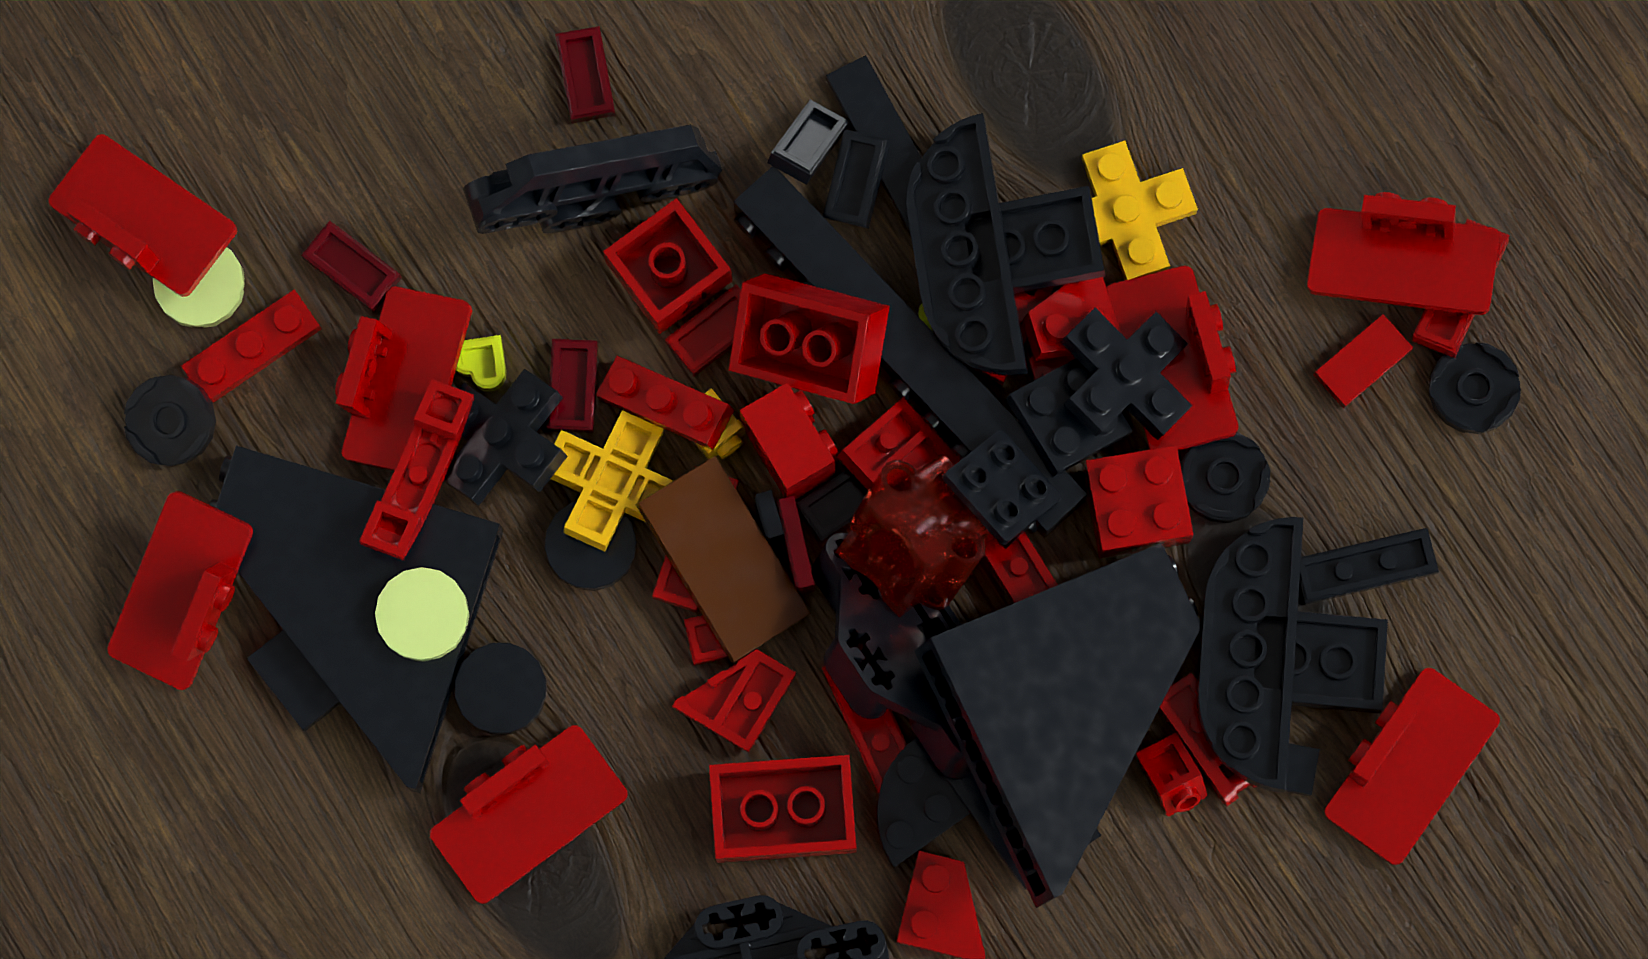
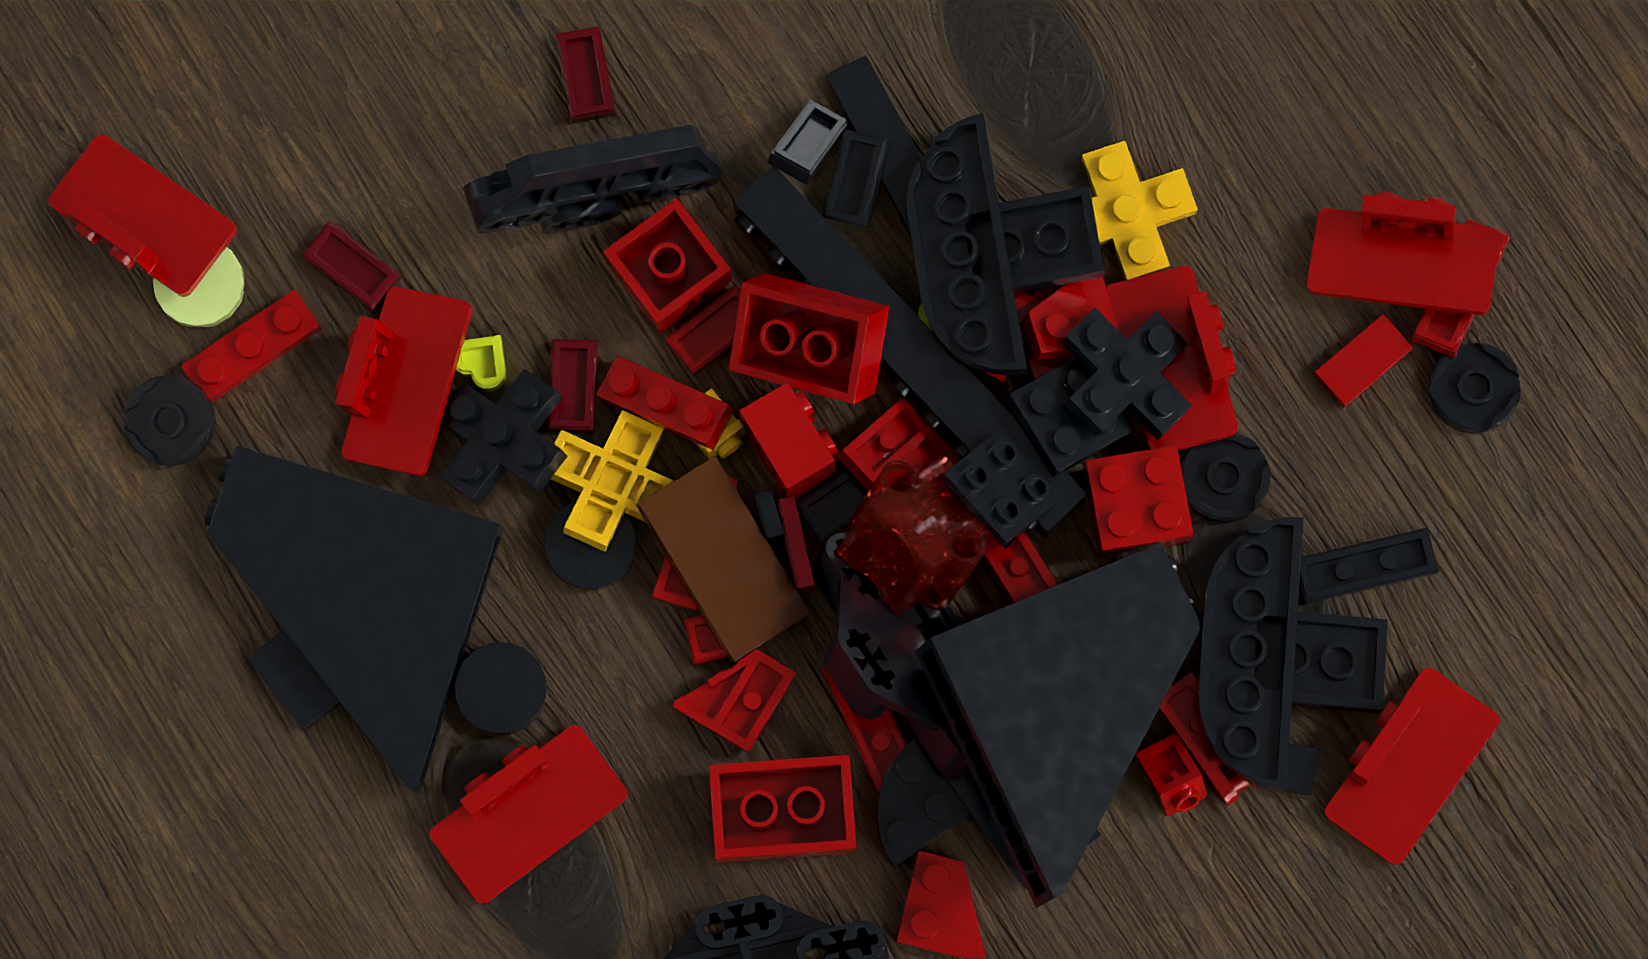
(180, 590): red bracket -> none
(419, 471): red slope -> none
(422, 614): yellowish green tile -> none

